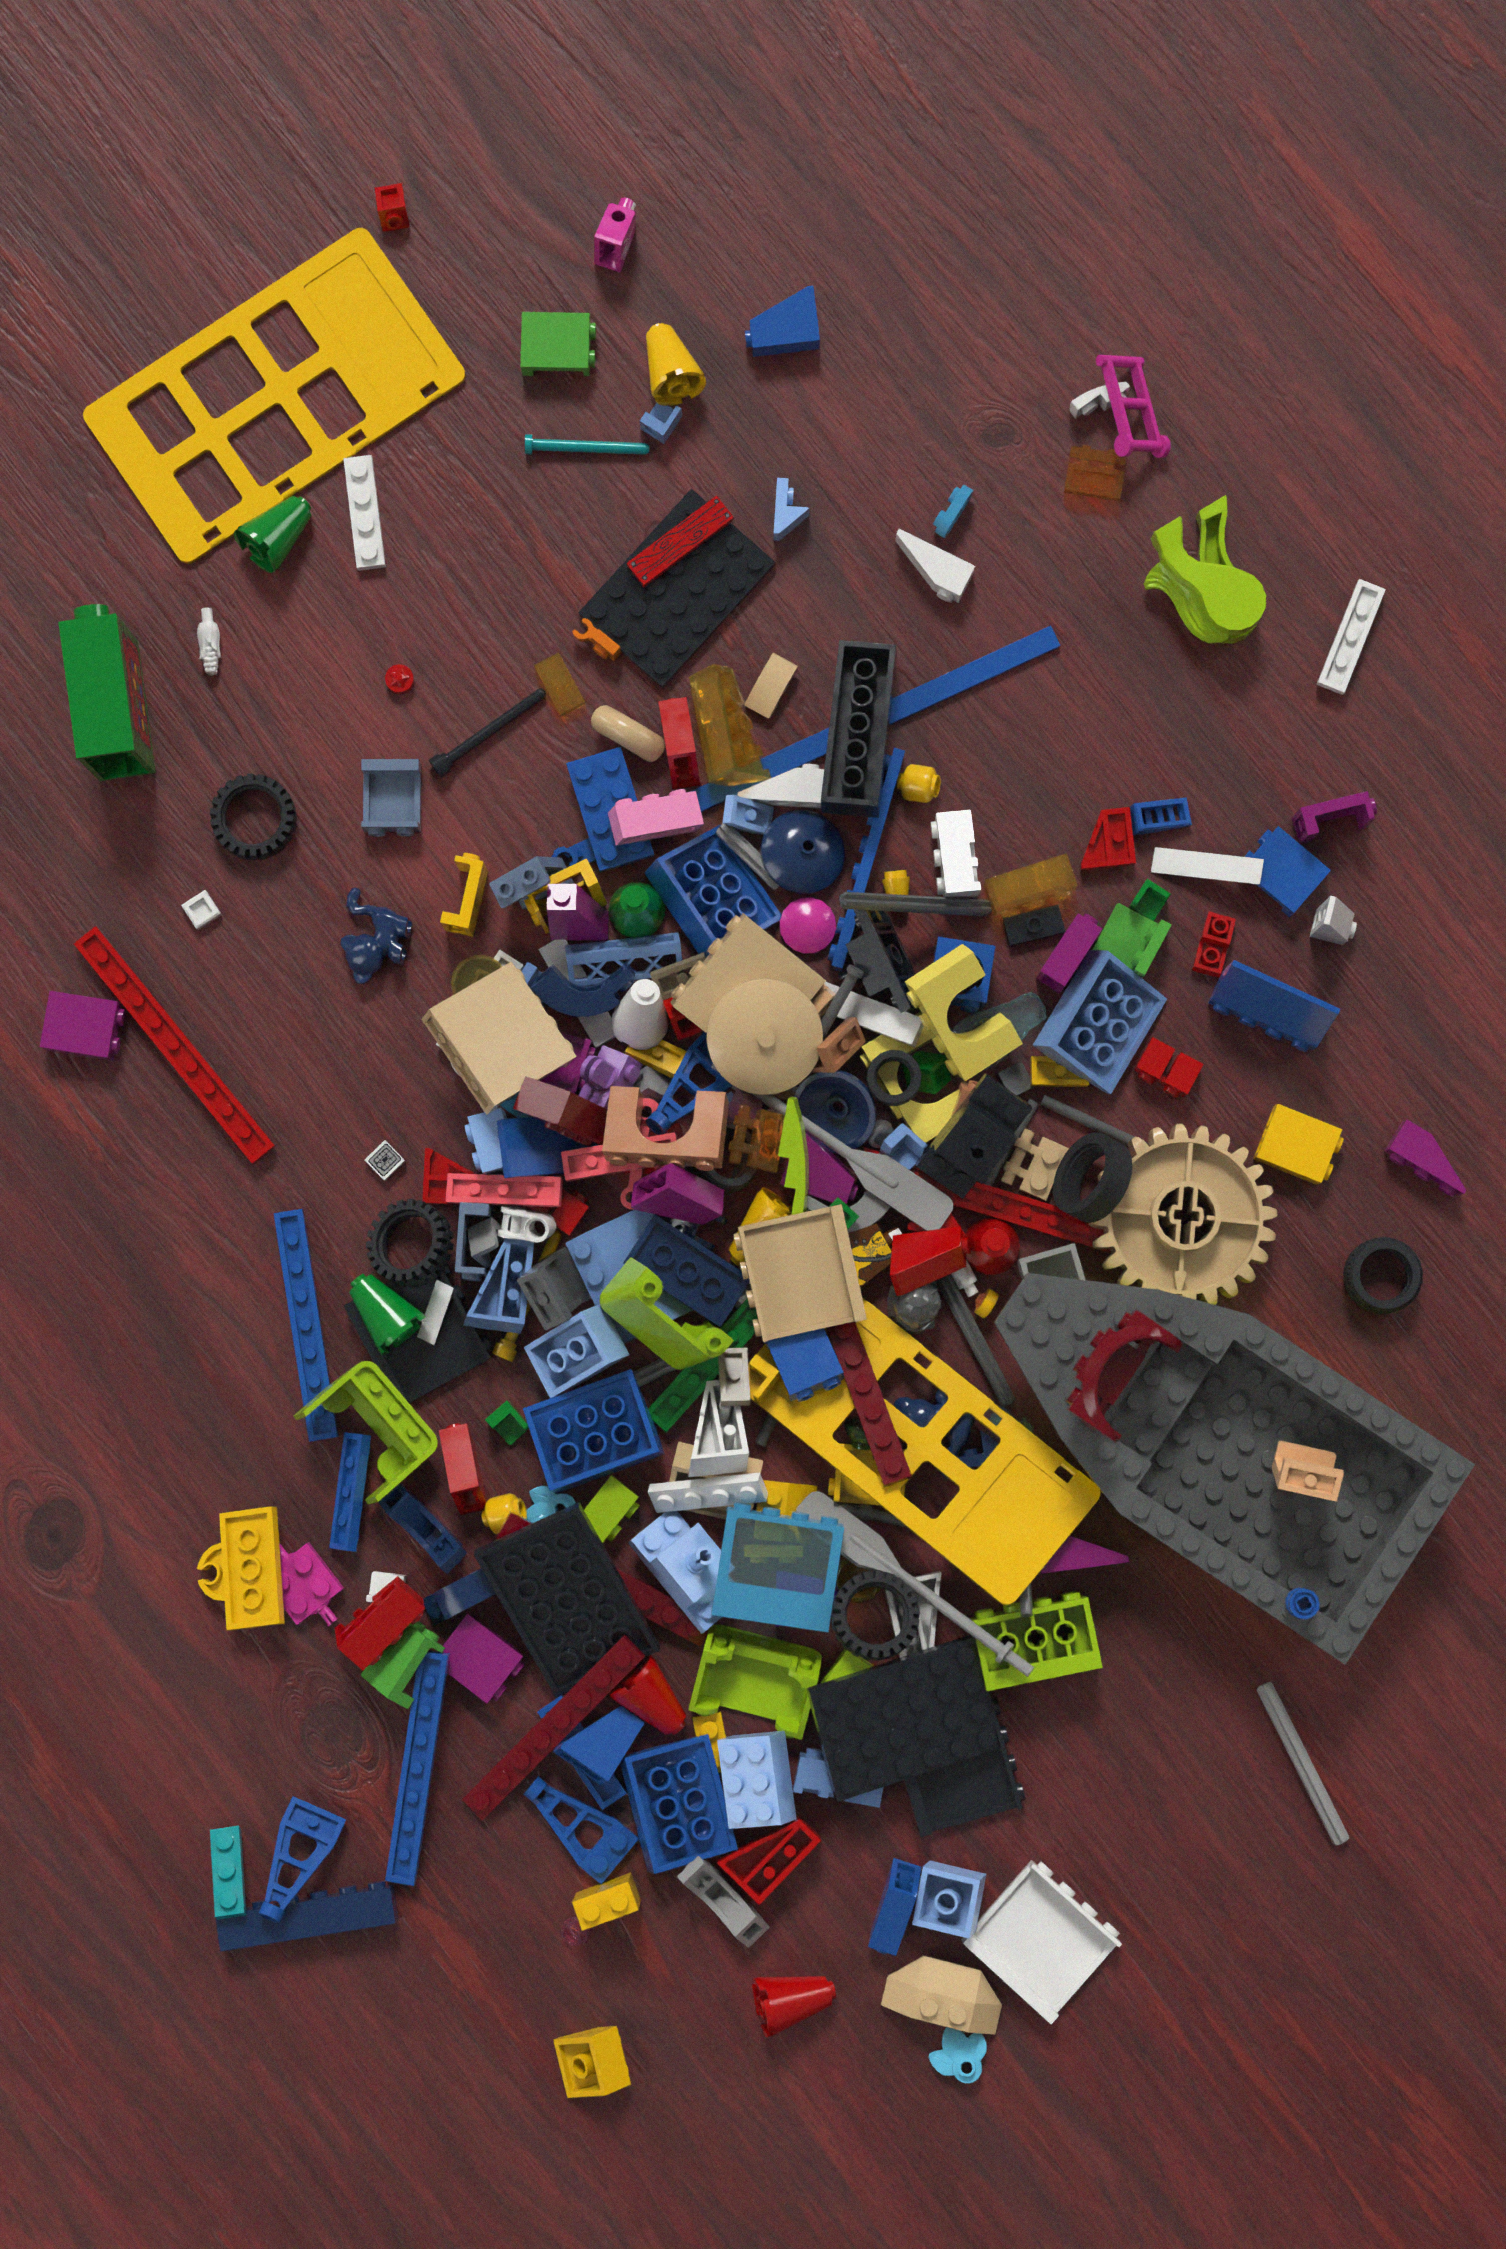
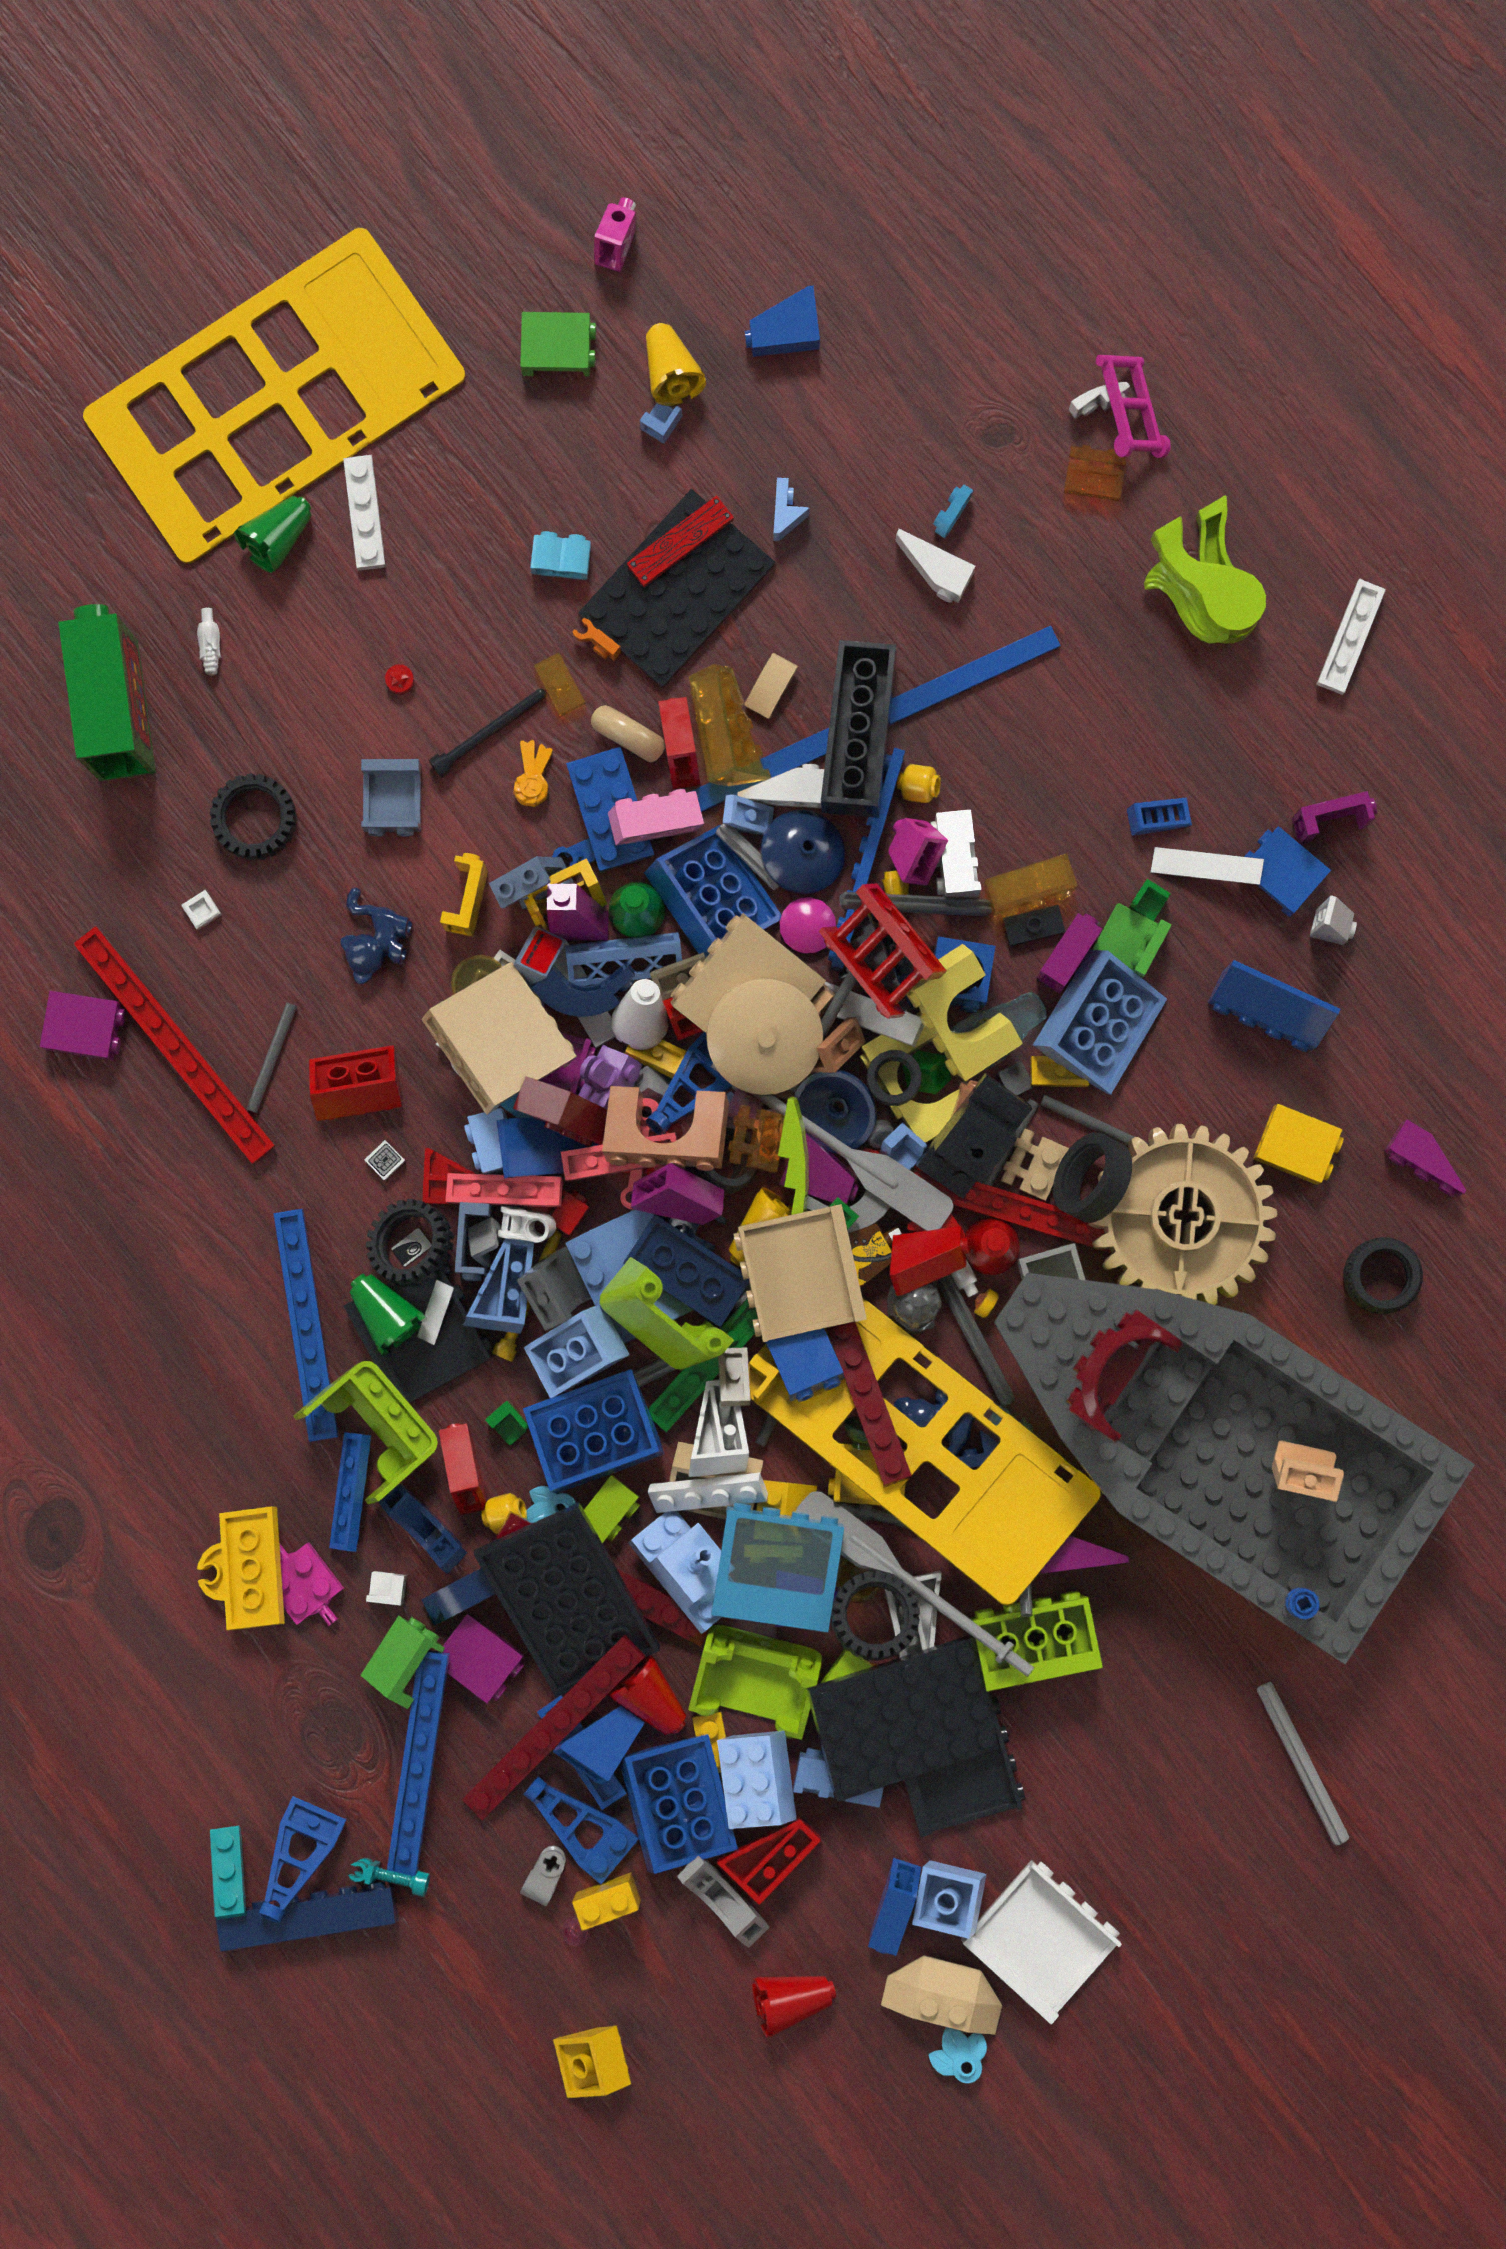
(271, 1057): none -> dark grey bar
(354, 1083): none -> red slope
(371, 1872): none -> teal bar
(379, 1623): red wedge -> none
(392, 207): red bracket -> none
(411, 1247): none -> sticker
(531, 786): none -> light orange piece
(538, 954): none -> slope
(543, 1879): none -> light grey piece
(560, 556): none -> medium azure brick
(584, 446): teal bar -> none
(907, 945): none -> red fence
(916, 850): none -> dark pink torso
(1111, 841): red wing -> none
(1181, 1074): red piece -> none
(1213, 944): red slope -> none

